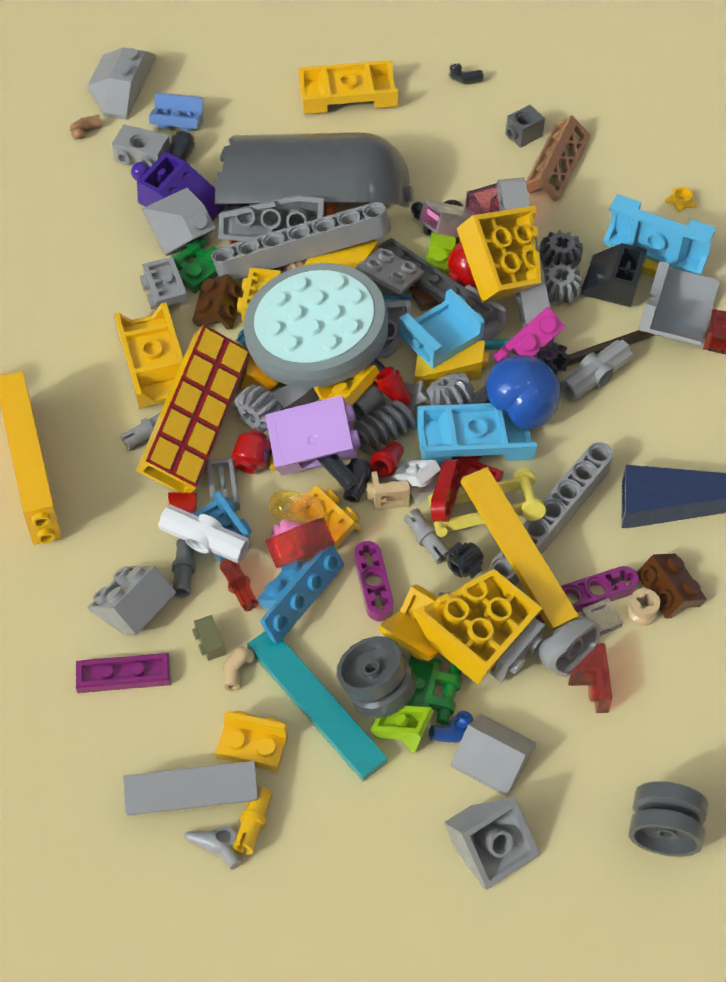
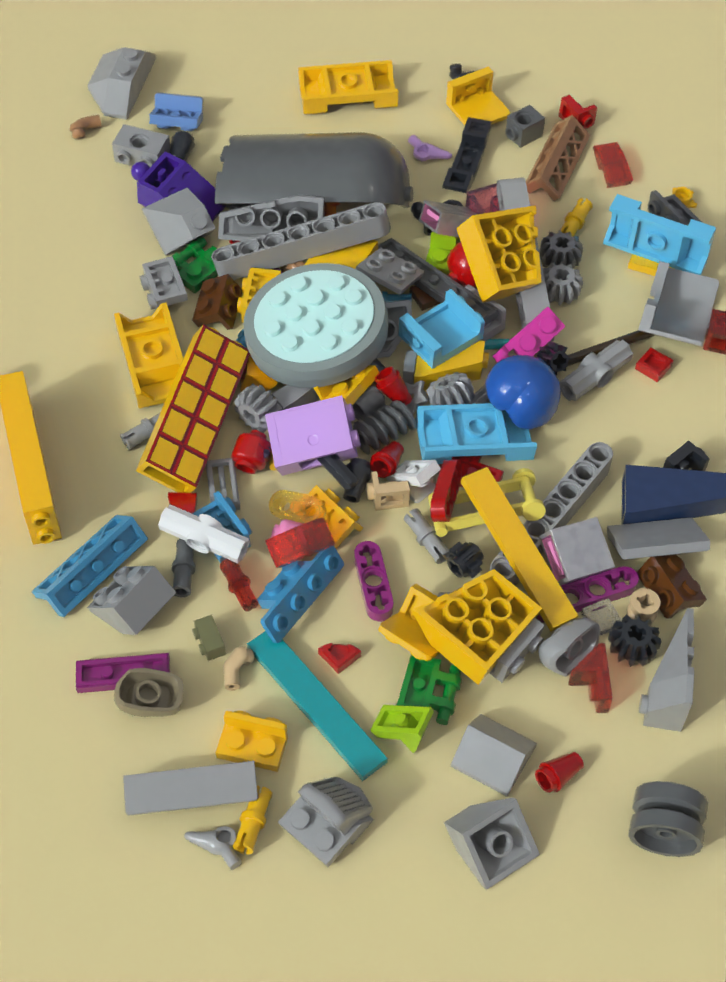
(91, 564): none -> dark azure fence
(149, 693): none -> dark tan piece
(328, 817): none -> light grey piece
(339, 655): none -> red tile
(376, 677): dark grey wheel -> none
(409, 366): none -> light grey tile
(427, 151): none -> lavender animal
(453, 731): blue arm -> none
(469, 155): none -> black slope
(473, 97): none -> yellow bracket
(558, 772): none -> red cone
(575, 219): none -> yellow pin
(576, 551): none -> flat silver piece
(584, 116): none -> red bracket
(613, 163): none -> clear red slope
(615, 274): black slope -> none
(634, 640): none -> black gear
(654, 364): none -> red tile
(658, 538): none -> light grey tile
(670, 208): none -> dark grey bracket
(673, 683): none -> light grey wedge
(687, 457): none -> black bracket

